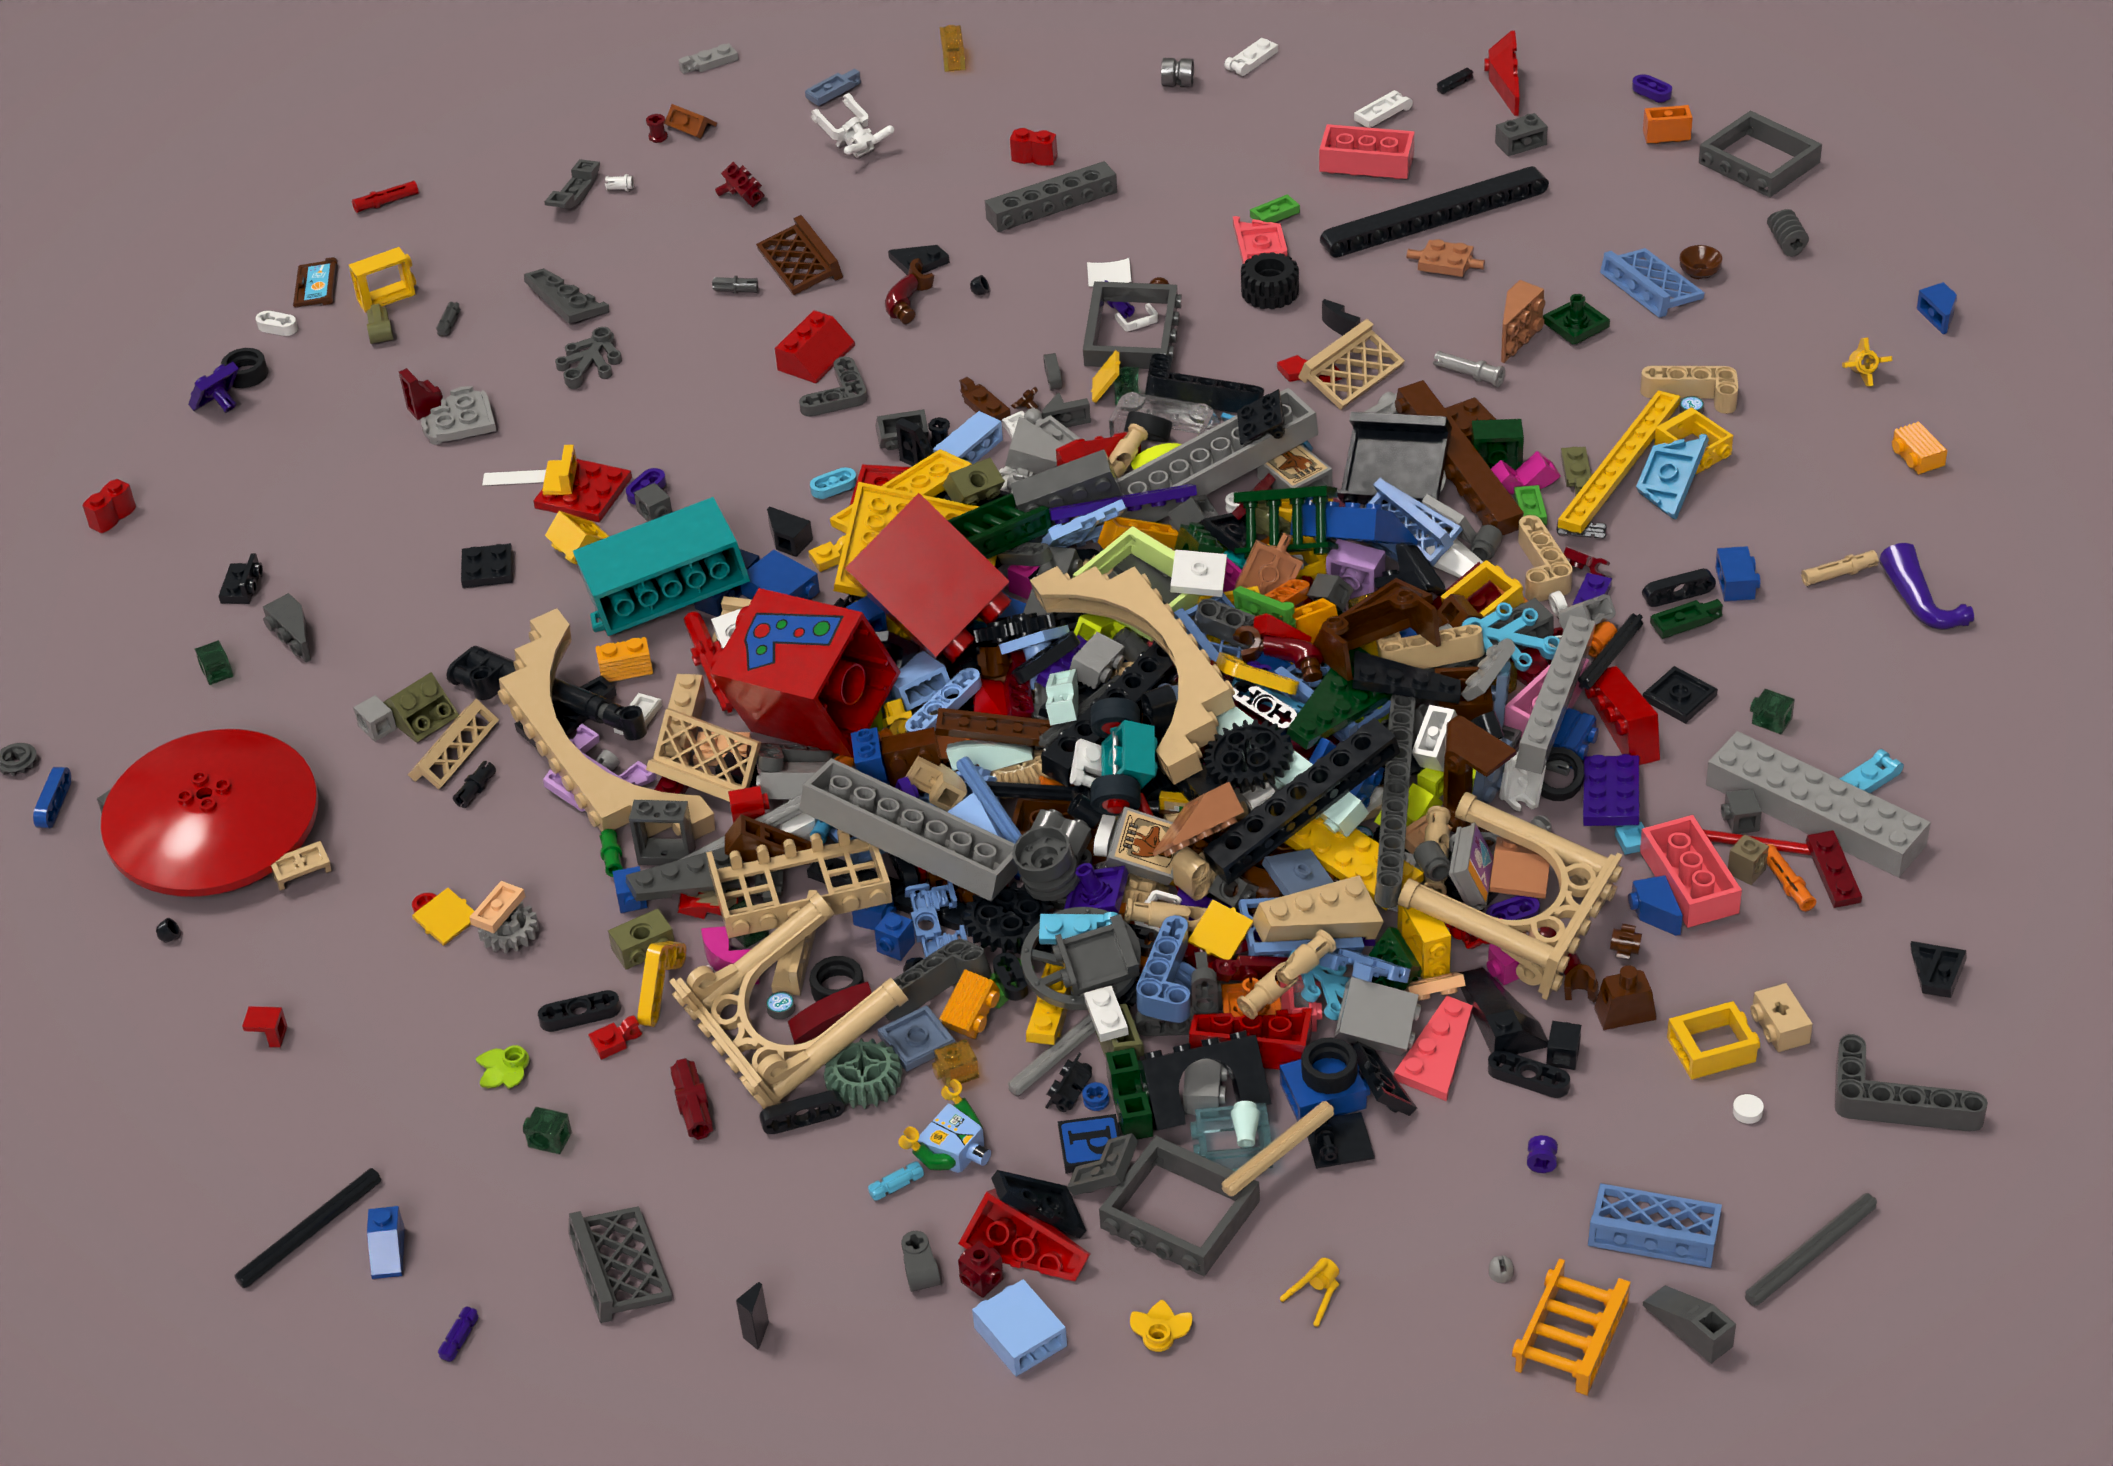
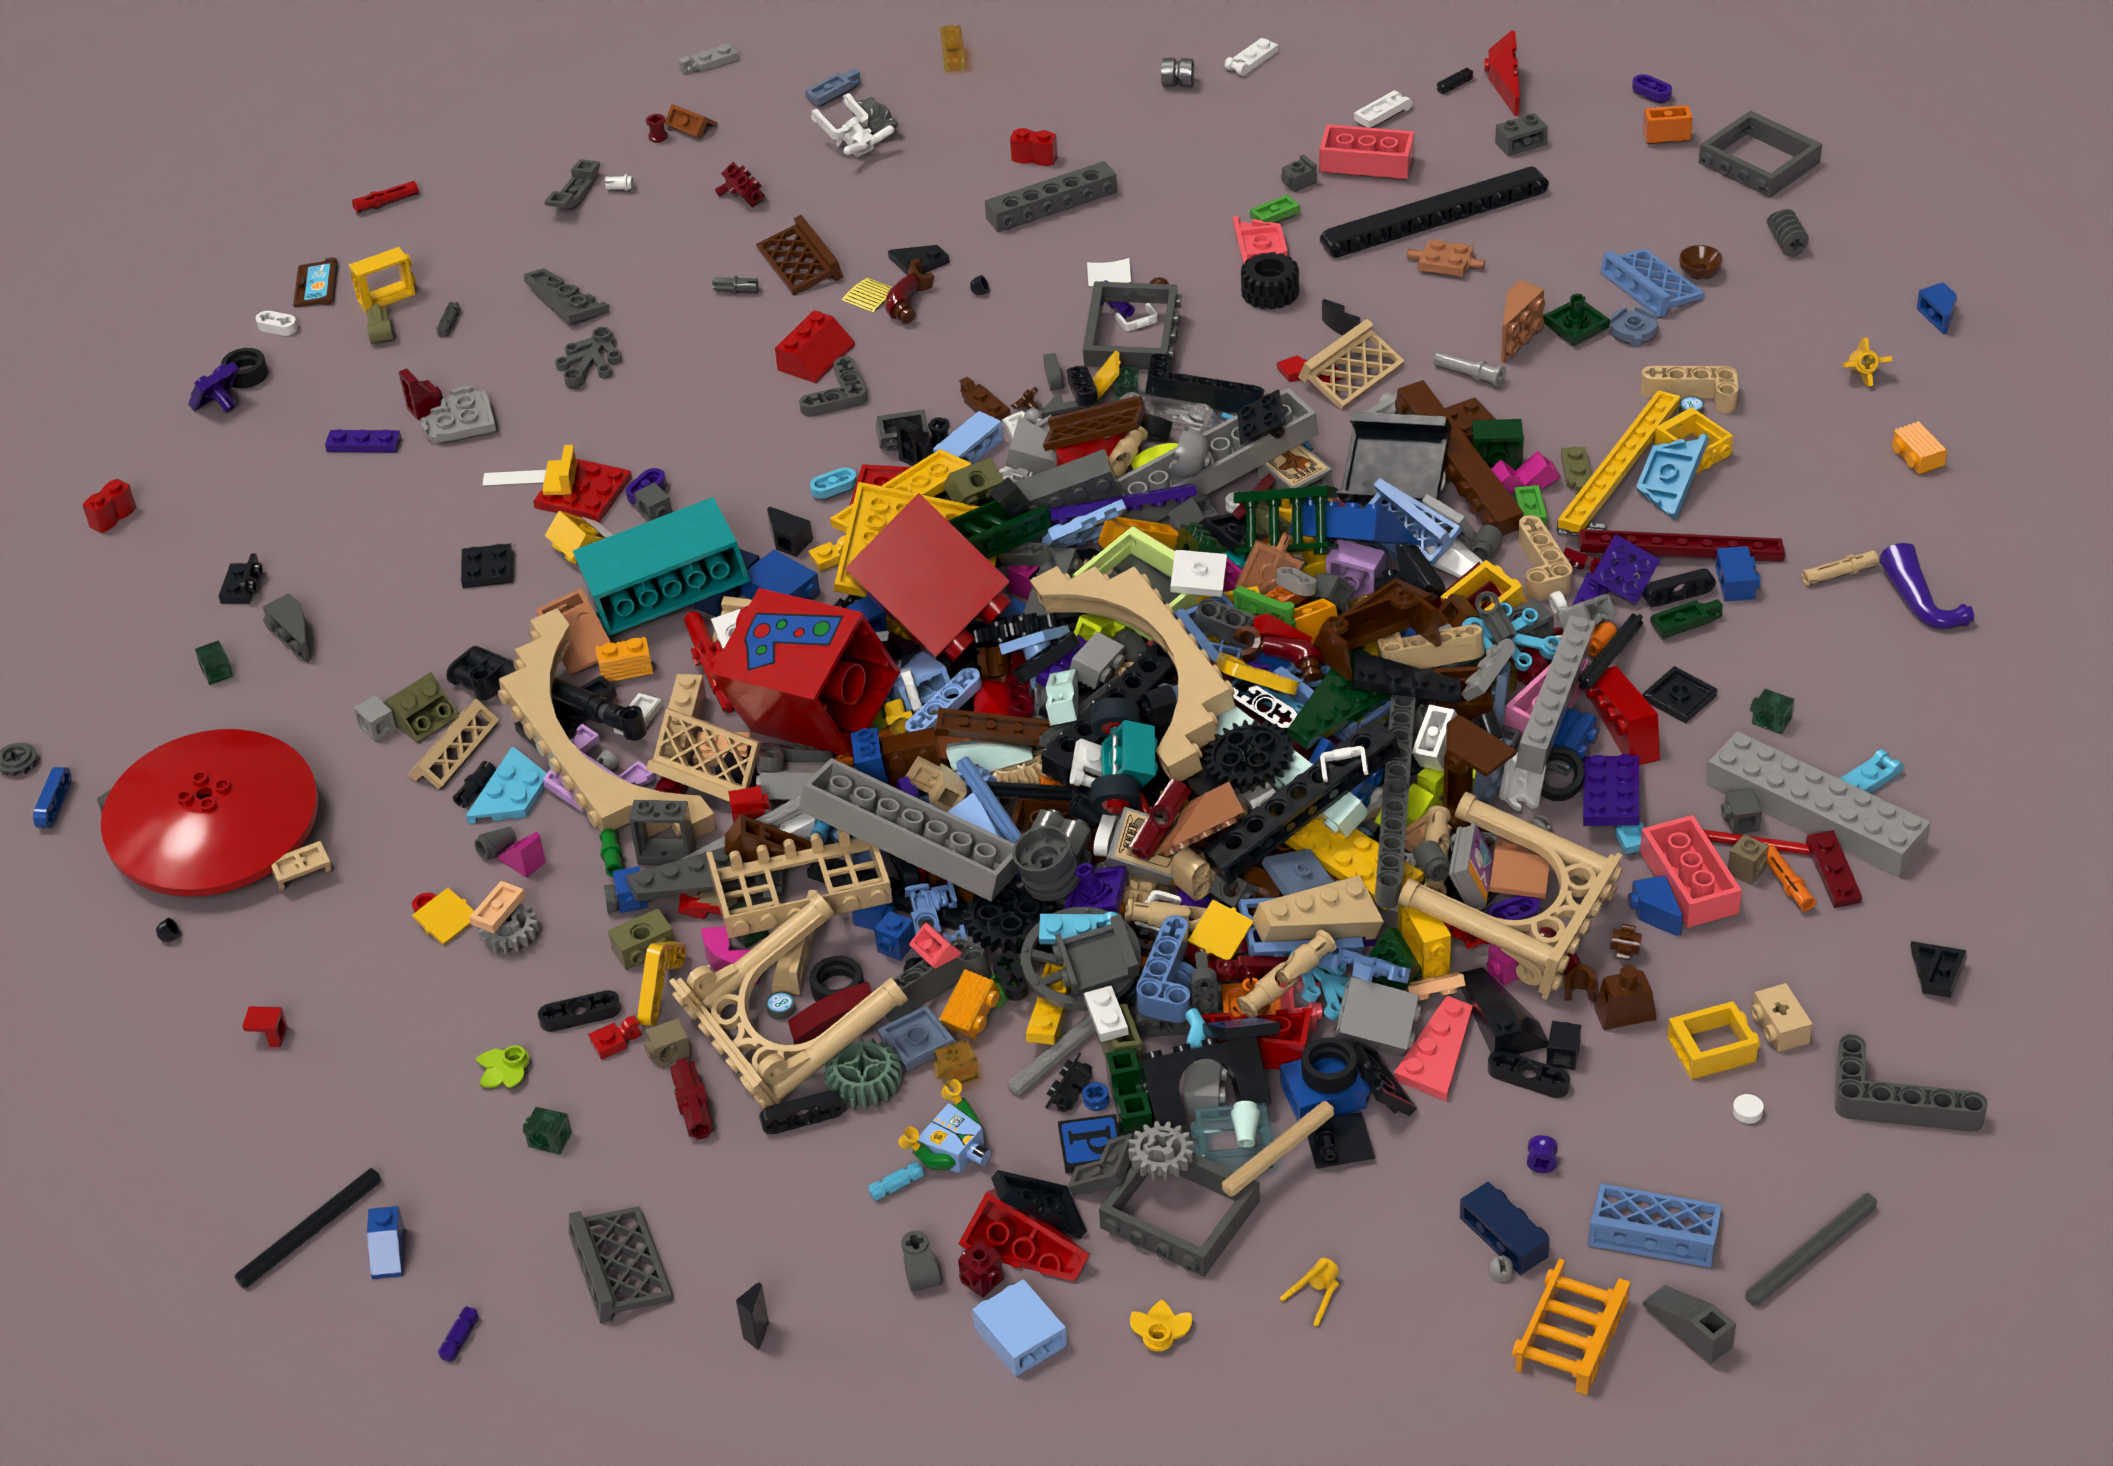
(363, 441): none -> dark purple plate
(493, 842): none -> dark grey cone
(510, 790): none -> medium azure wing
(524, 855): none -> dark pink slope
(584, 629): none -> nougat slope
(598, 527): none -> white sticker
(610, 898): none -> dark grey tile
(667, 1043): none -> dark tan brick
(867, 294): none -> light yellow sticker
(878, 115): none -> dark grey hair
(911, 689): none -> white piece
(934, 946): none -> coral slope
(1010, 498): none -> black brick
(1082, 385): none -> black beam
(1095, 422): none -> reddish brown fence
(1152, 833): none -> dark red piece
(1158, 1150): none -> light grey gear
(1190, 454): none -> light grey cylinder
(1196, 1031): none -> medium azure arm
(1241, 1028): none -> black tile
(1296, 581): none -> light grey beam
(1299, 174): none -> dark grey brick
(1340, 754): none -> white piece
(1495, 619): none -> dark grey piece
(1504, 1227): none -> dark blue brick
(1630, 587): none -> dark purple plate
(1634, 325): none -> sand blue plate
(1683, 544): none -> dark red tile

